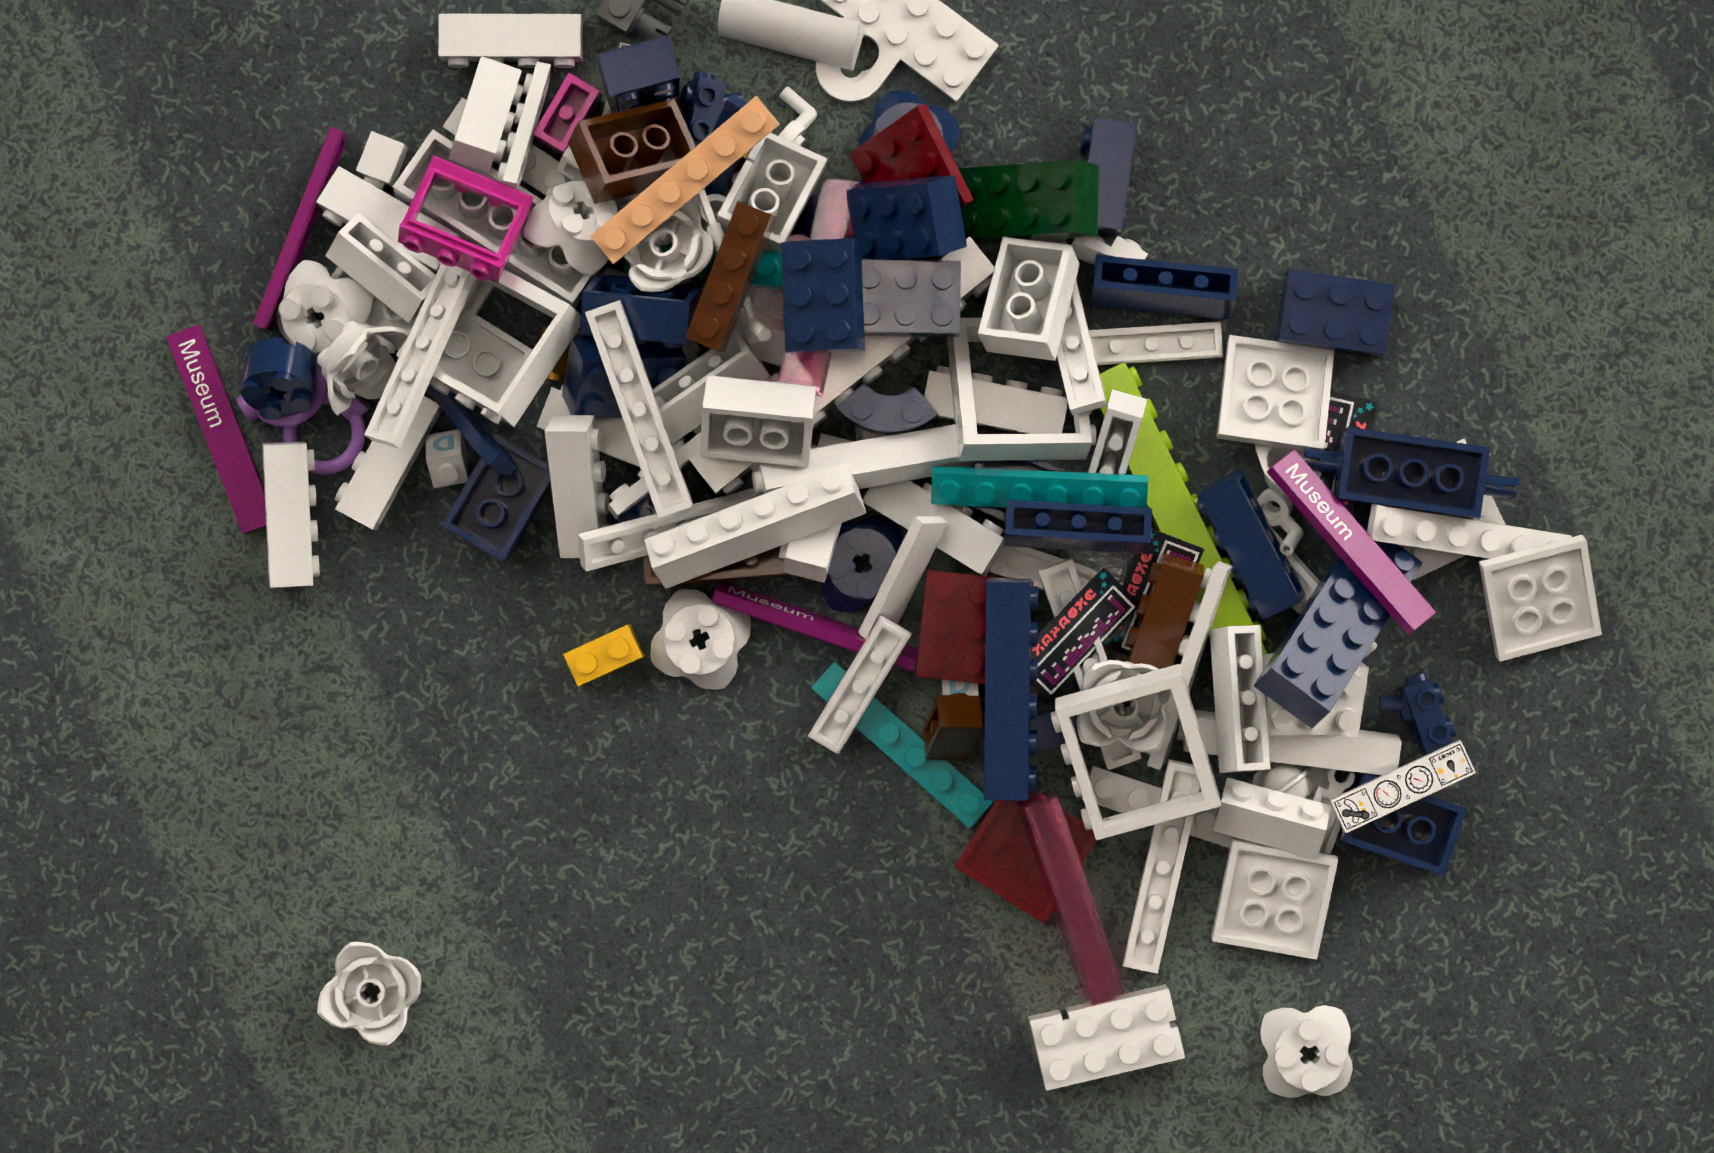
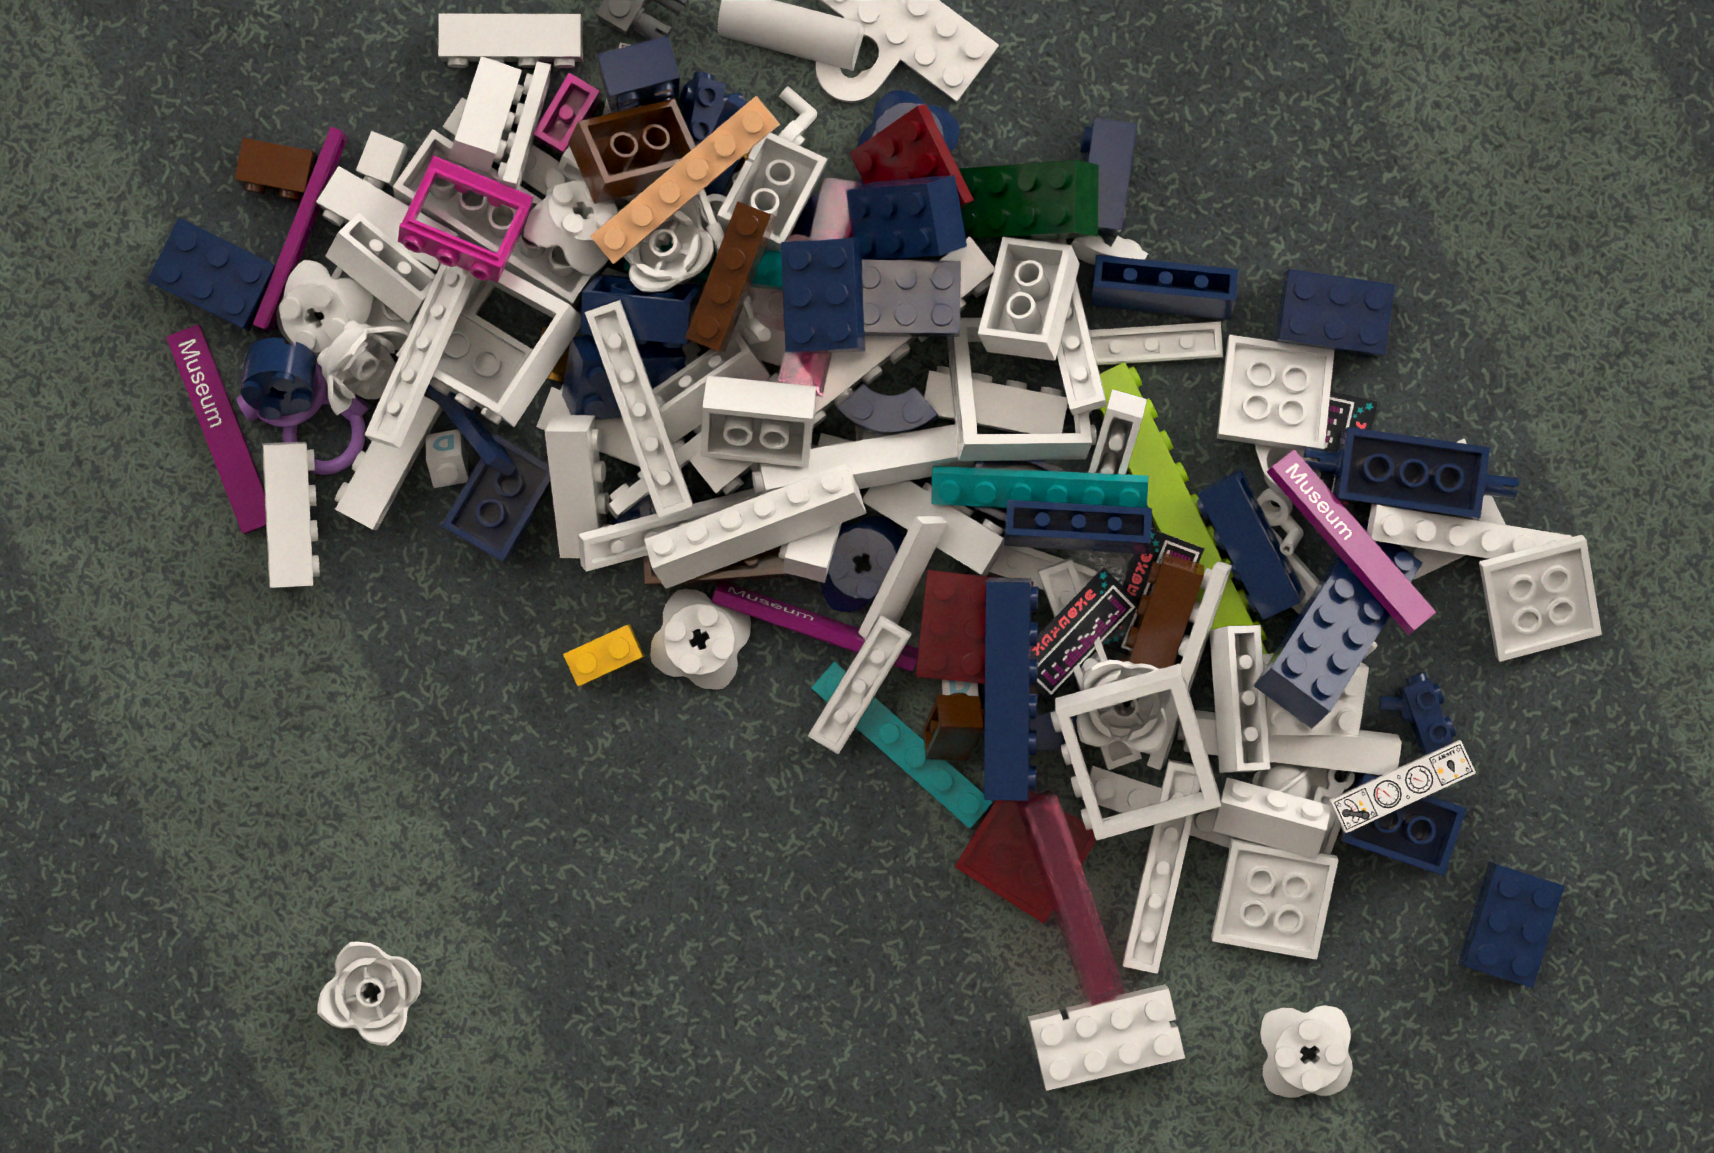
(212, 274): none -> dark blue brick
(275, 168): none -> reddish brown brick
(1511, 924): none -> dark blue brick

